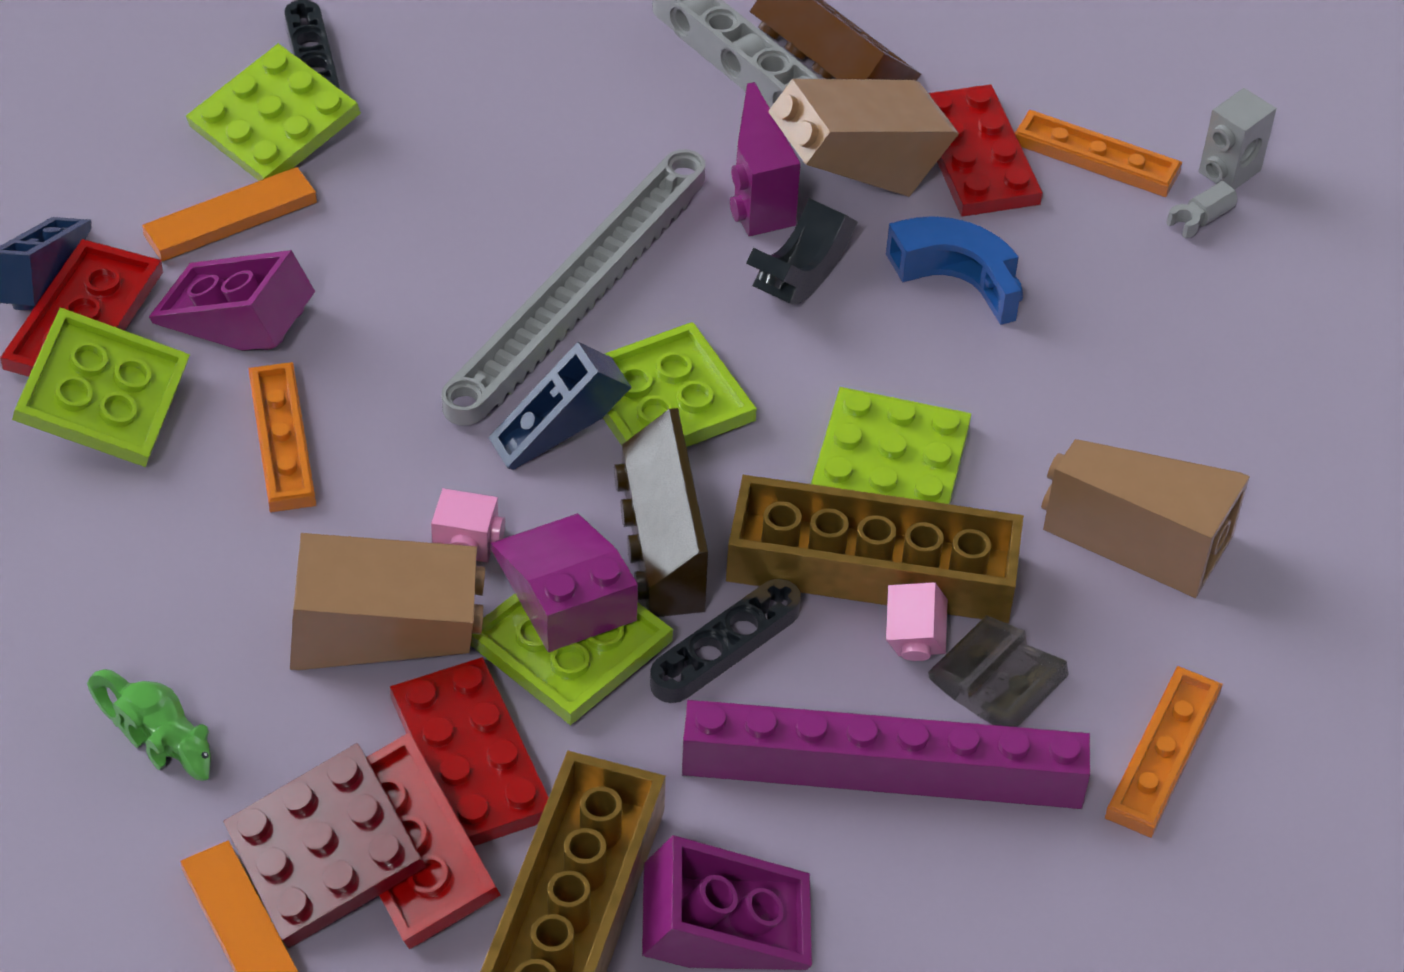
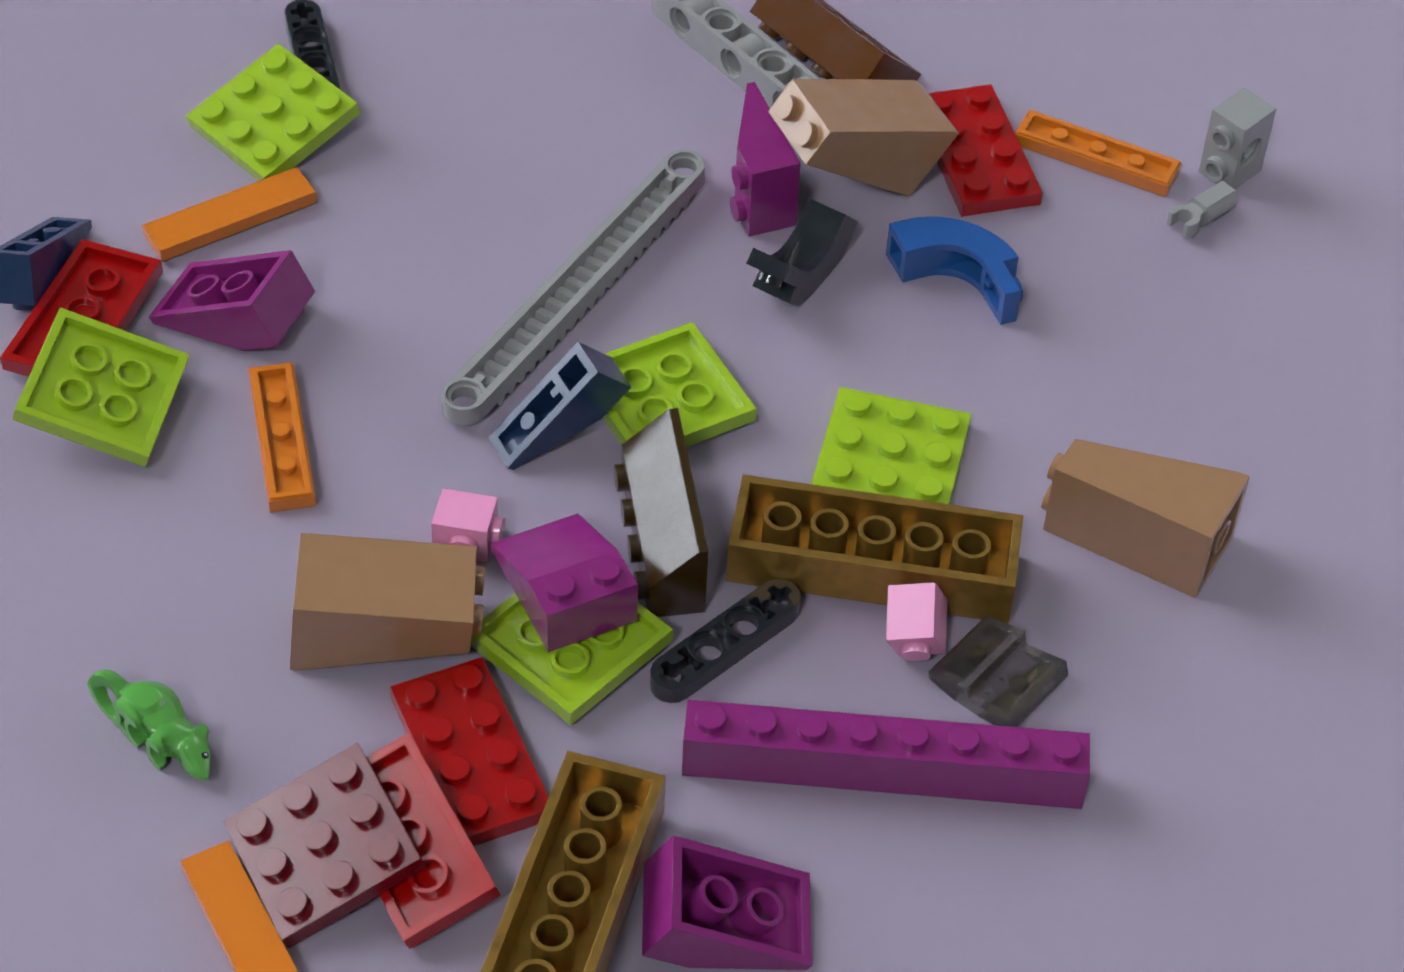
(1163, 751): orange tile -> none

